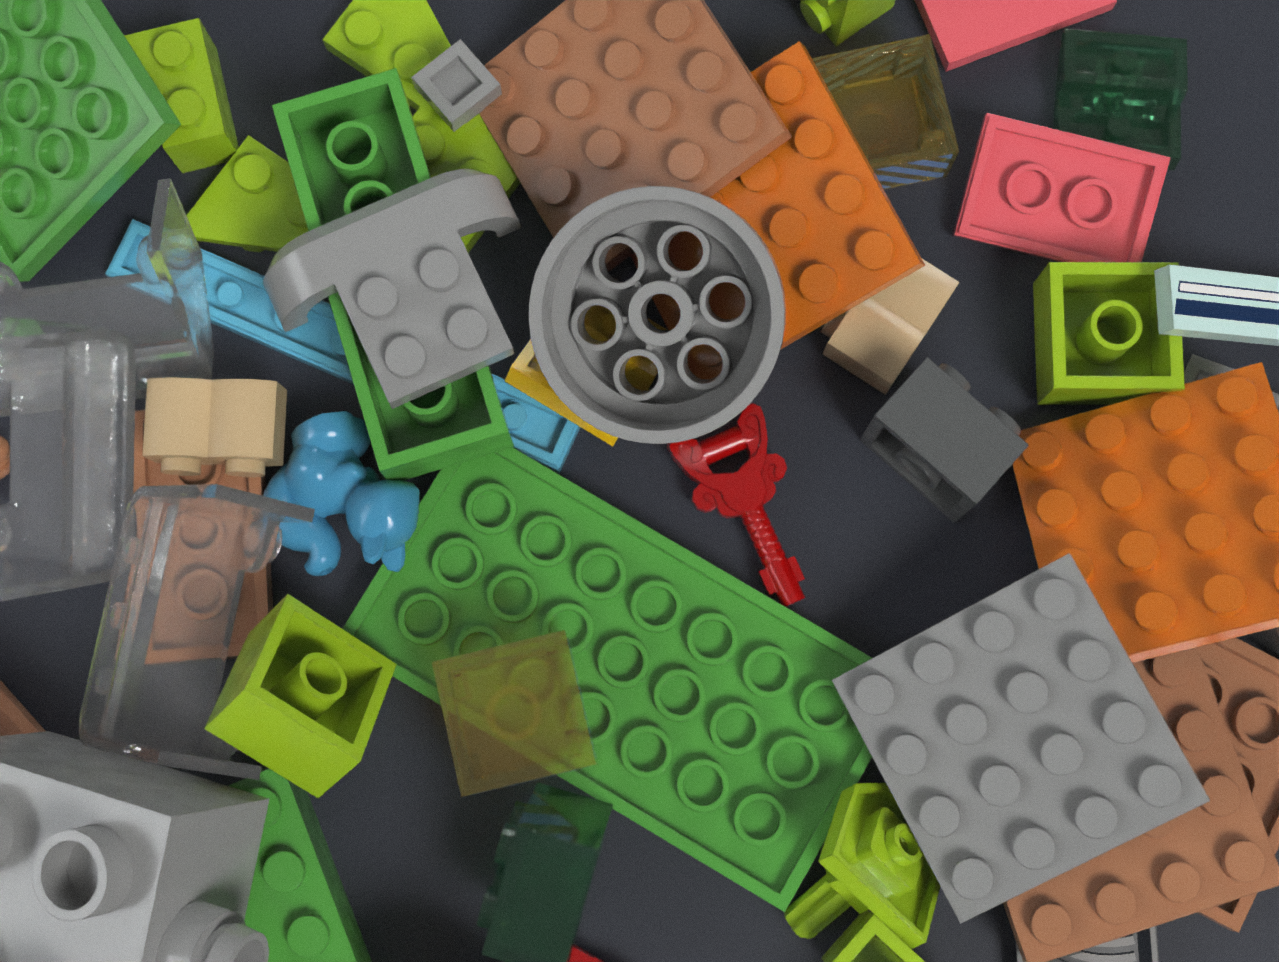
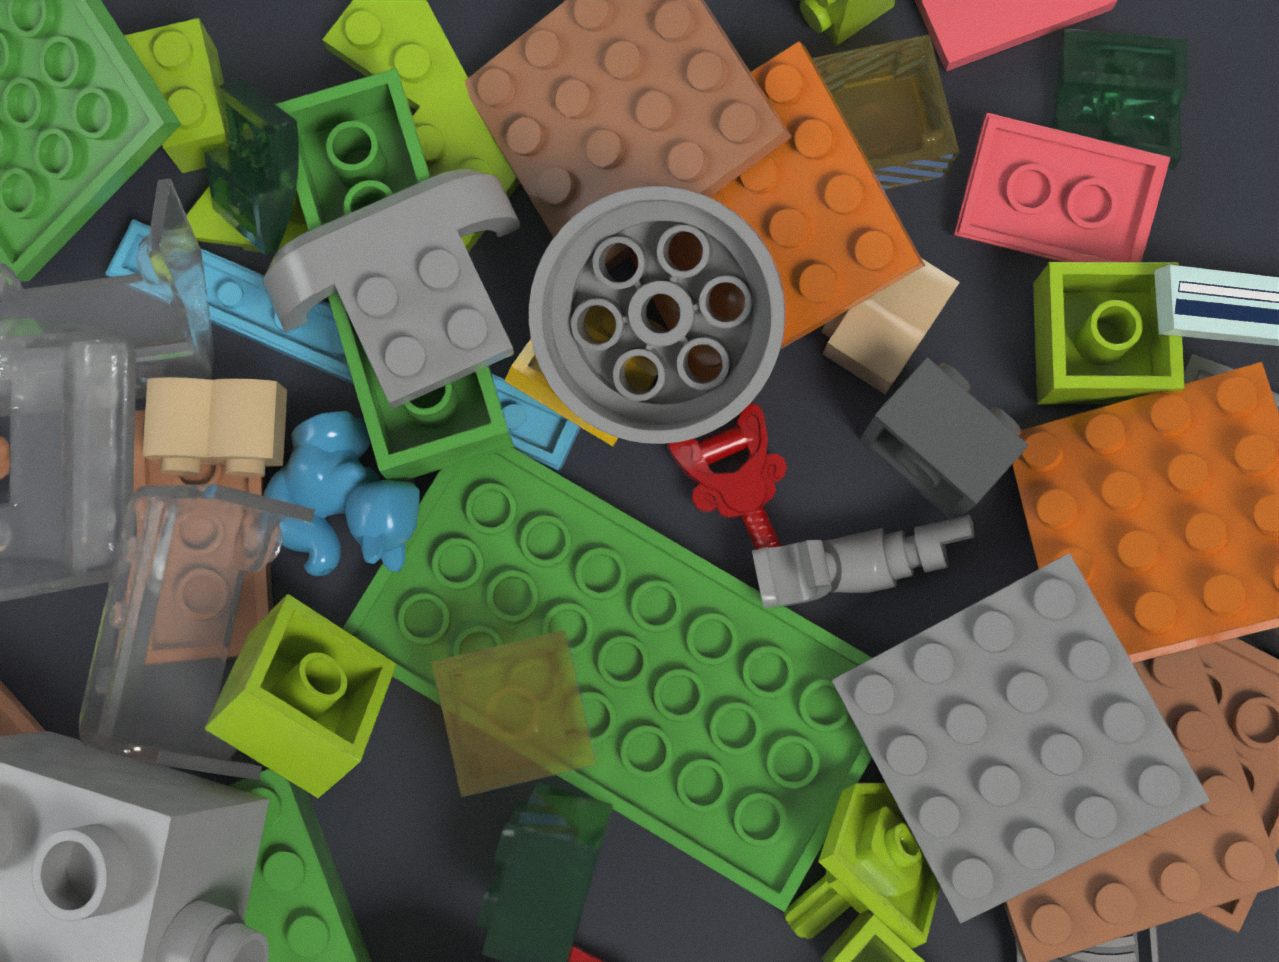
(258, 169): none -> clear green slope
(457, 85): light grey tile -> none
(853, 562): none -> light grey piece

